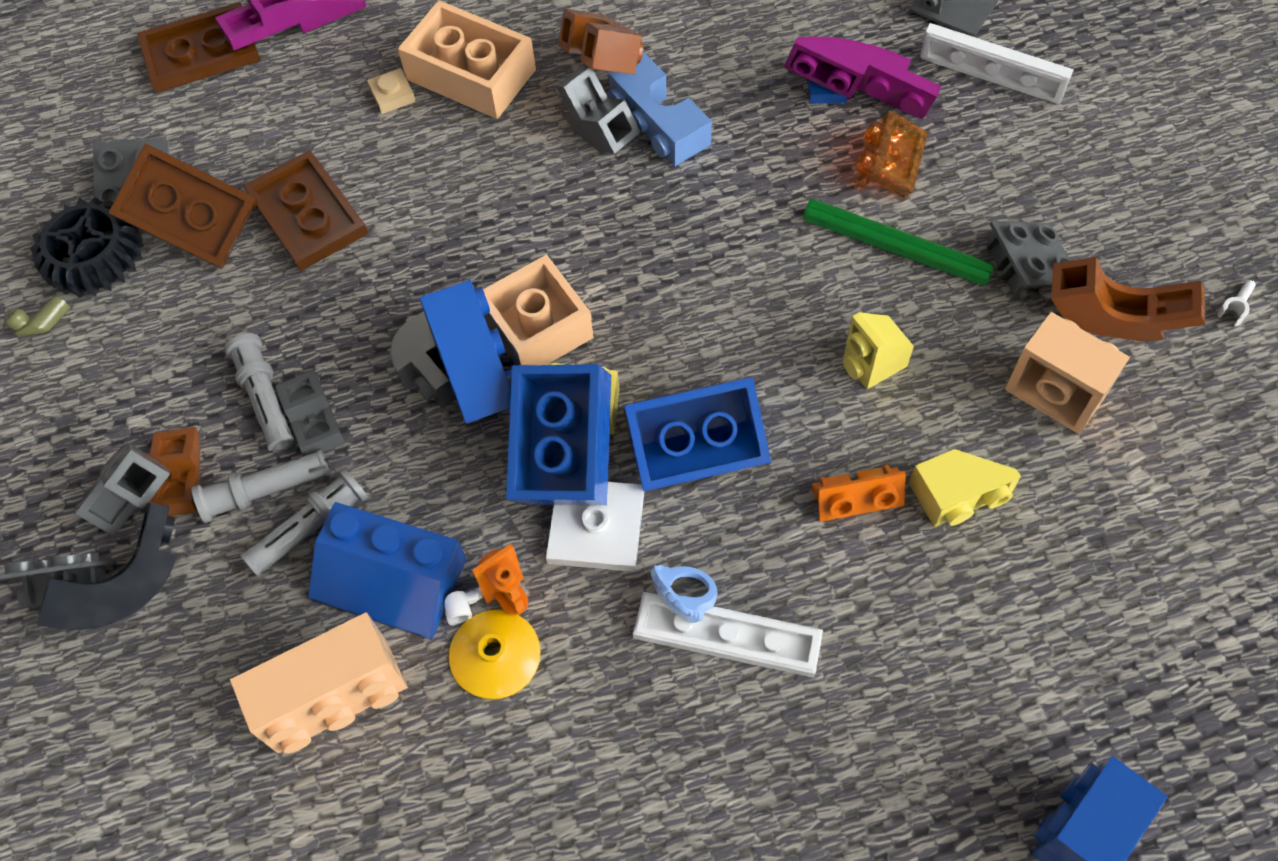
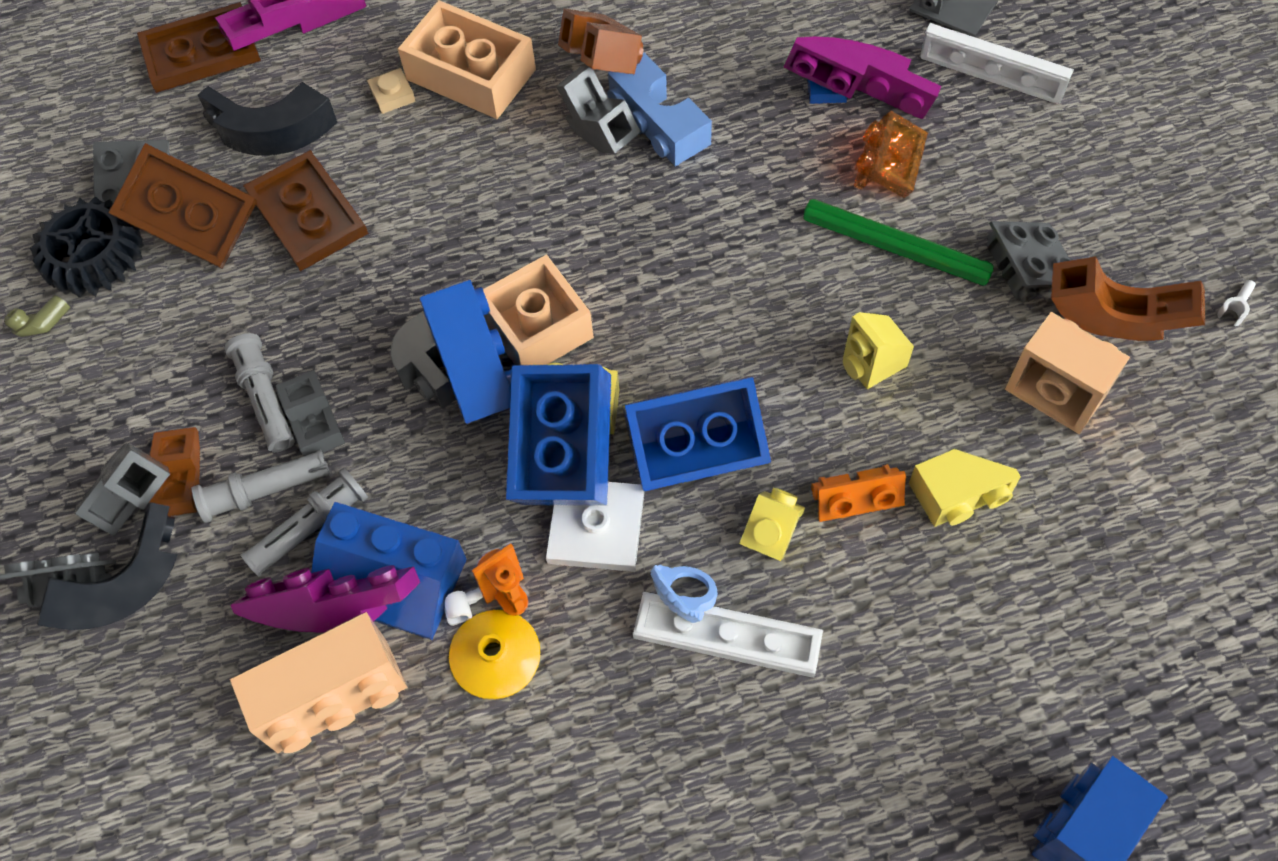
(270, 129): none -> black arch
(319, 603): none -> magenta slope
(772, 523): none -> light yellow bracket

